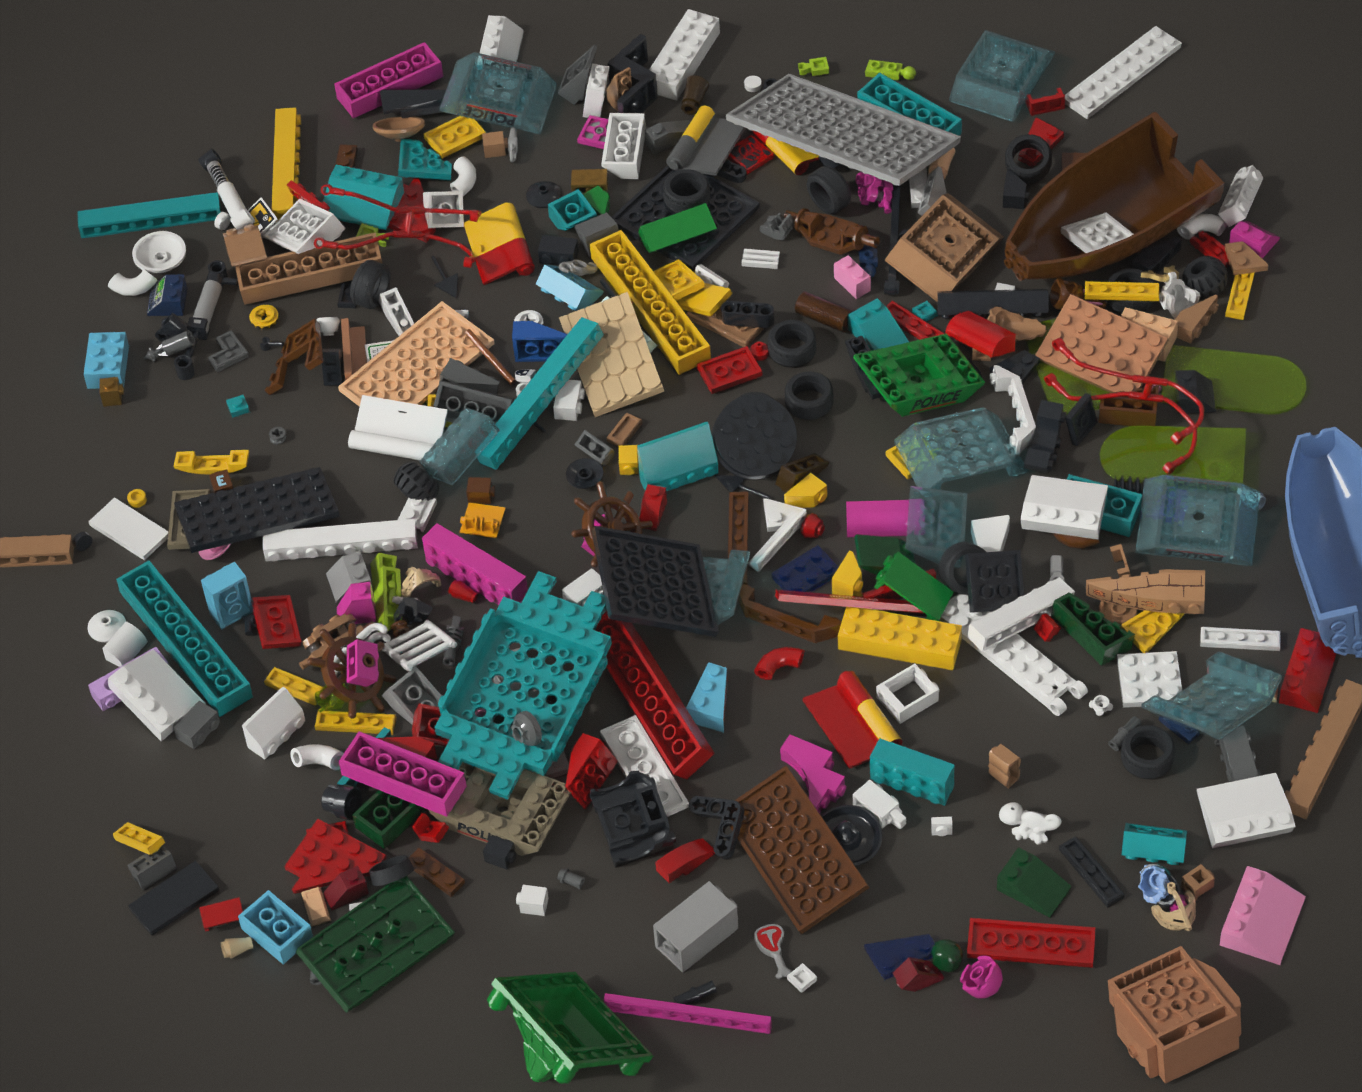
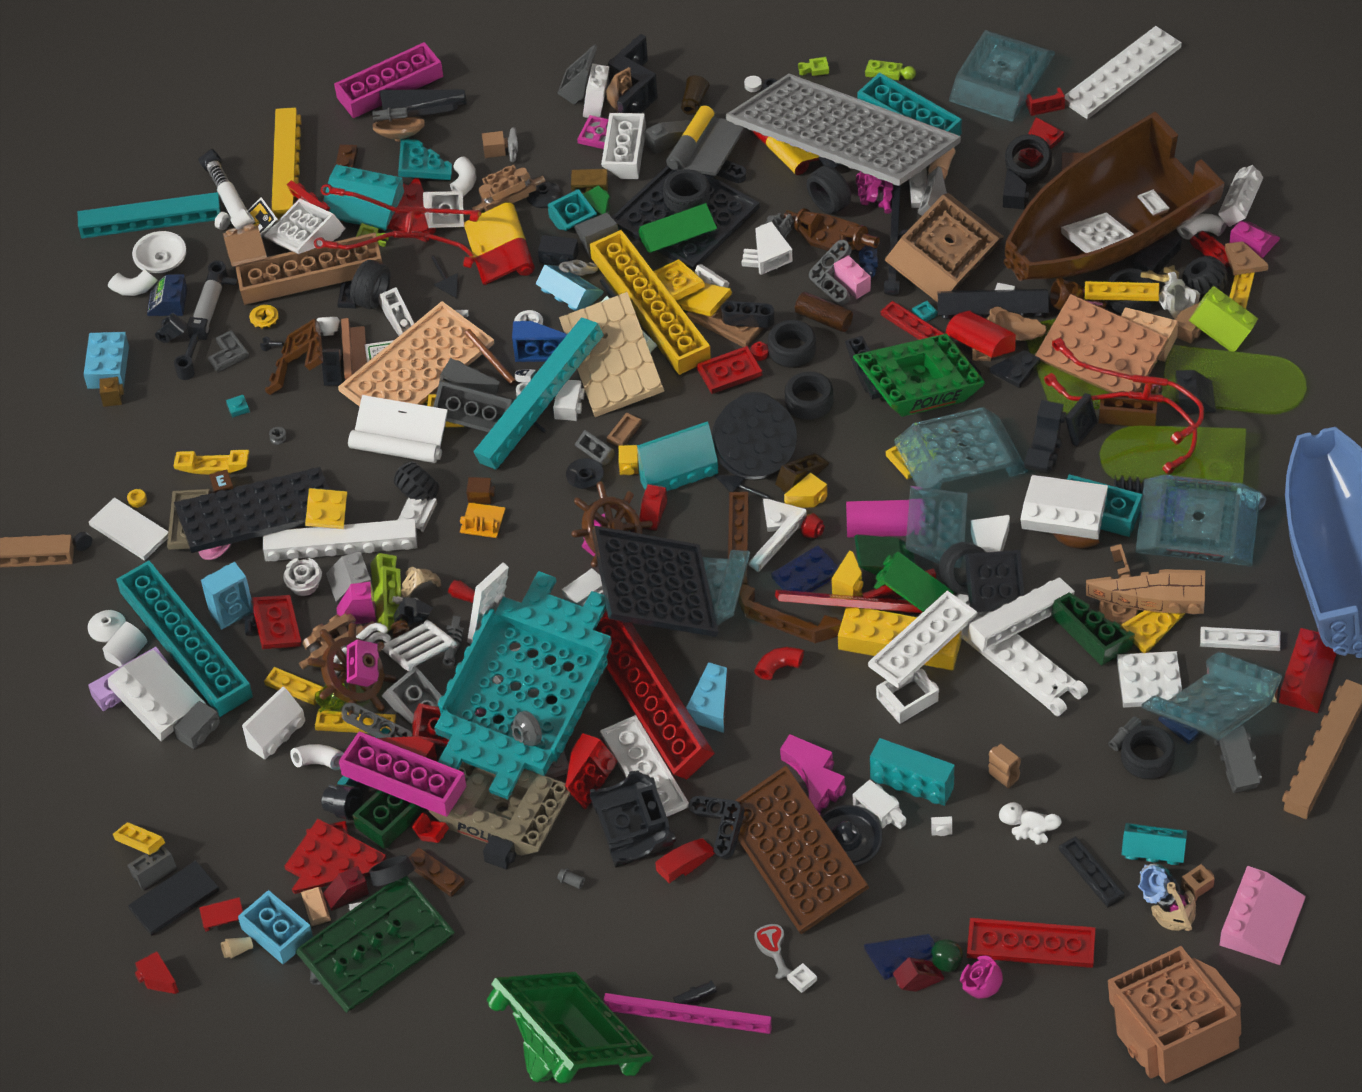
(155, 974): none -> red slope
(172, 346): dark grey wheel -> none
(302, 576): none -> white cone
(326, 508): none -> yellow plate
(379, 722): none -> dark grey beam
(390, 114): none -> dark grey axle
(454, 135): yellow plate -> none
(459, 446): clear light blue brick -> none
(473, 566): dark pink brick -> none
(487, 595): none -> white plate
(501, 38): white slope -> none
(506, 187): none -> medium nougat piece
(518, 104): clear light blue slope -> none
(532, 900): white brick -> none
(684, 52): white brick -> none
(696, 926): light grey brick -> none
(750, 154): tile -> none
(771, 248): none -> white slope
(826, 275): none -> dark grey beam
(851, 719): red door -> none
(876, 326): teal slope -> none
(922, 639): none -> white plate
(1007, 381): white slope -> none
(1032, 883): dark green slope -> none
(1046, 627): red tile -> none
(1056, 567): light grey bar -> none
(1100, 700): white plate -> none
(1153, 203): none -> white tile
(1223, 319): none -> lime slope
(1245, 810): white slope -> none

